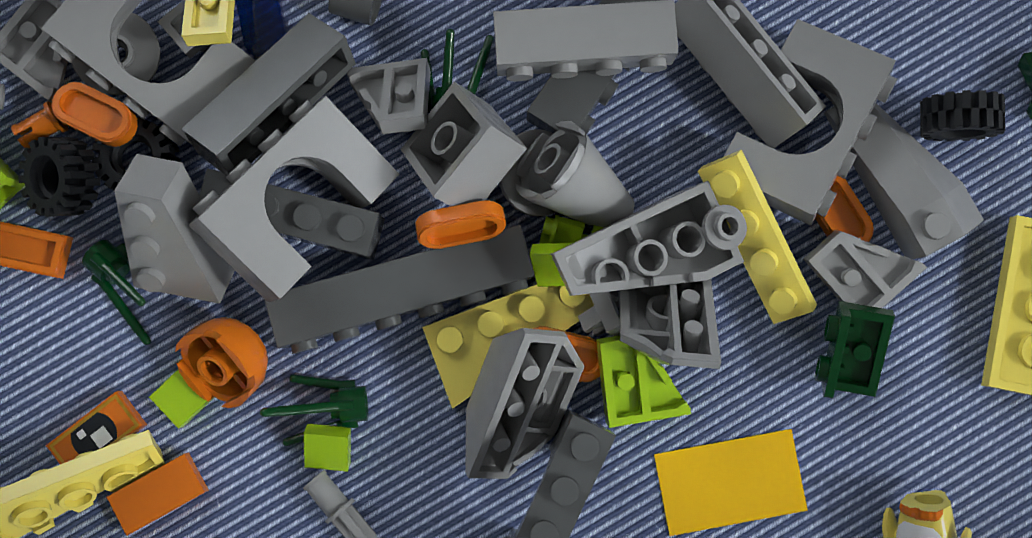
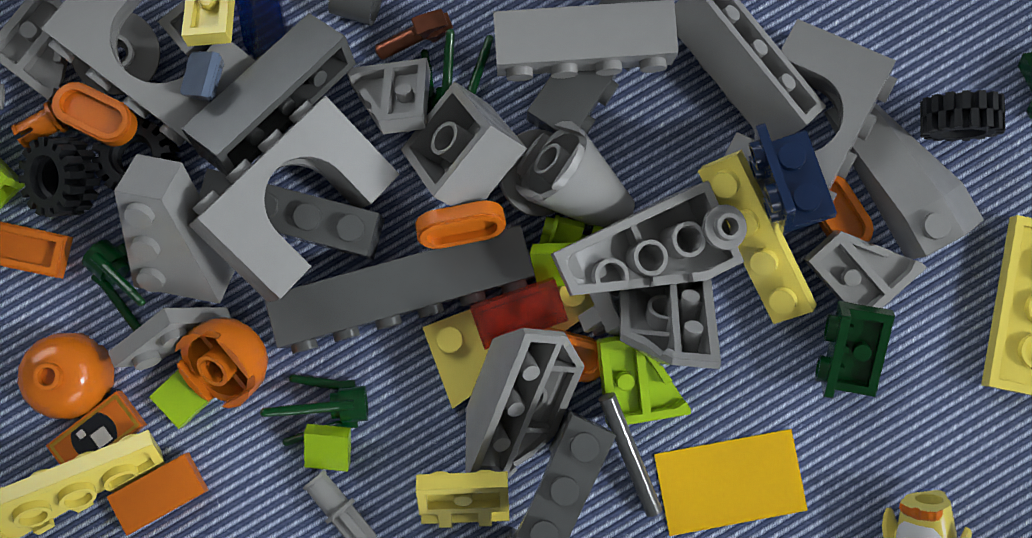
(65, 375): none -> orange cylinder
(160, 335): none -> light grey wing
(202, 76): none -> sand blue slope
(426, 26): none -> copper bar
(463, 497): none -> light yellow plate
(527, 307): none -> clear red tile
(630, 454): none -> dark grey bar
(792, 180): none -> dark blue bracket

